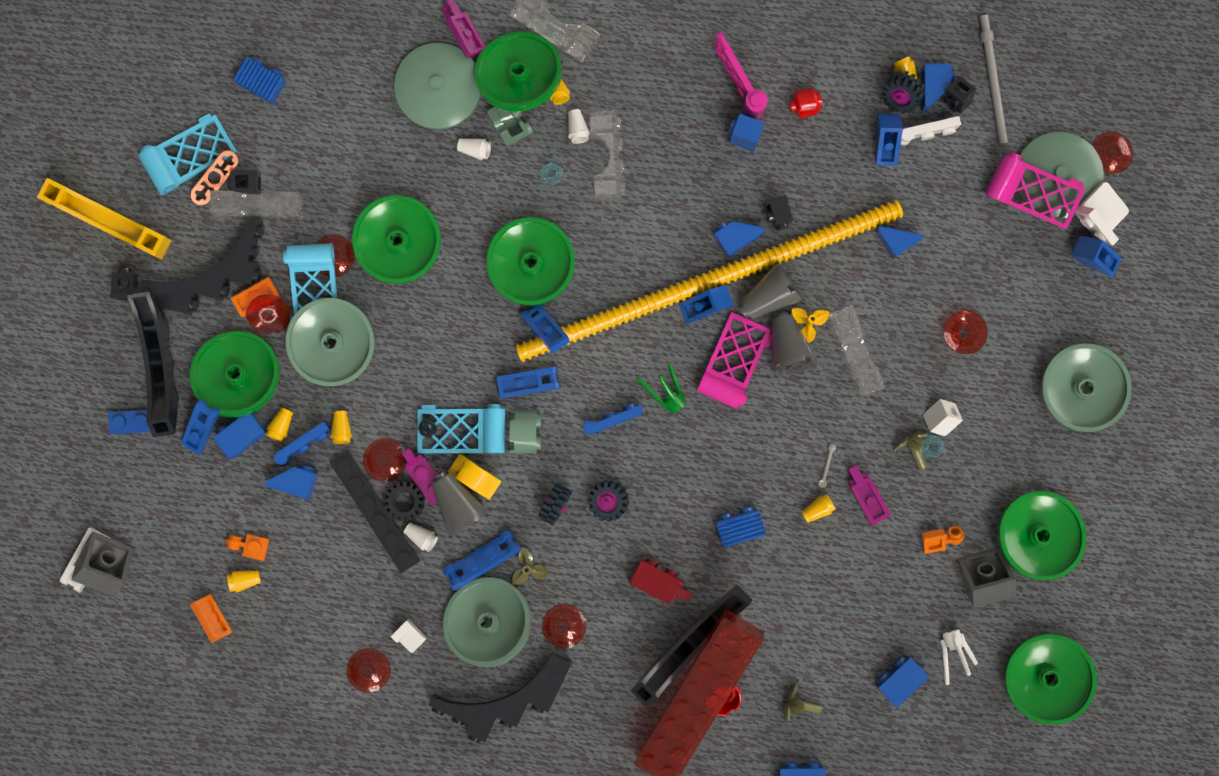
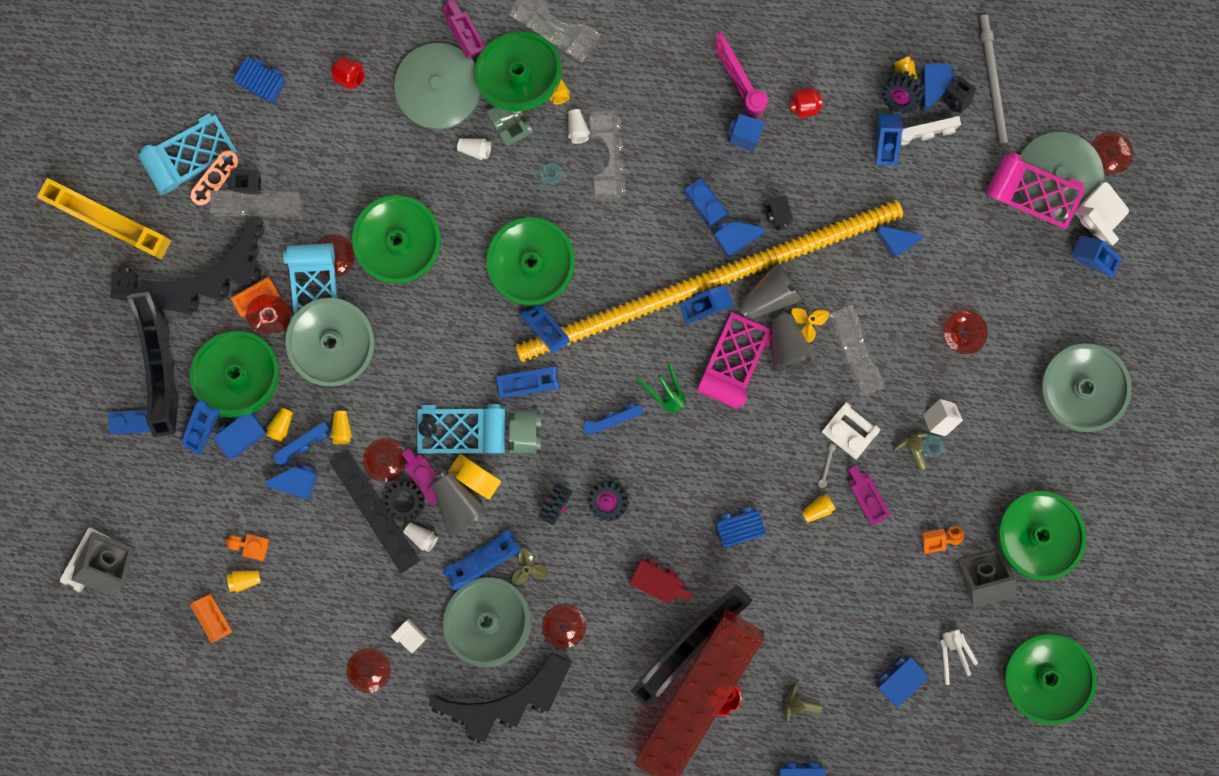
(347, 73): none -> red head
(705, 202): none -> blue brick
(847, 437): none -> white plate

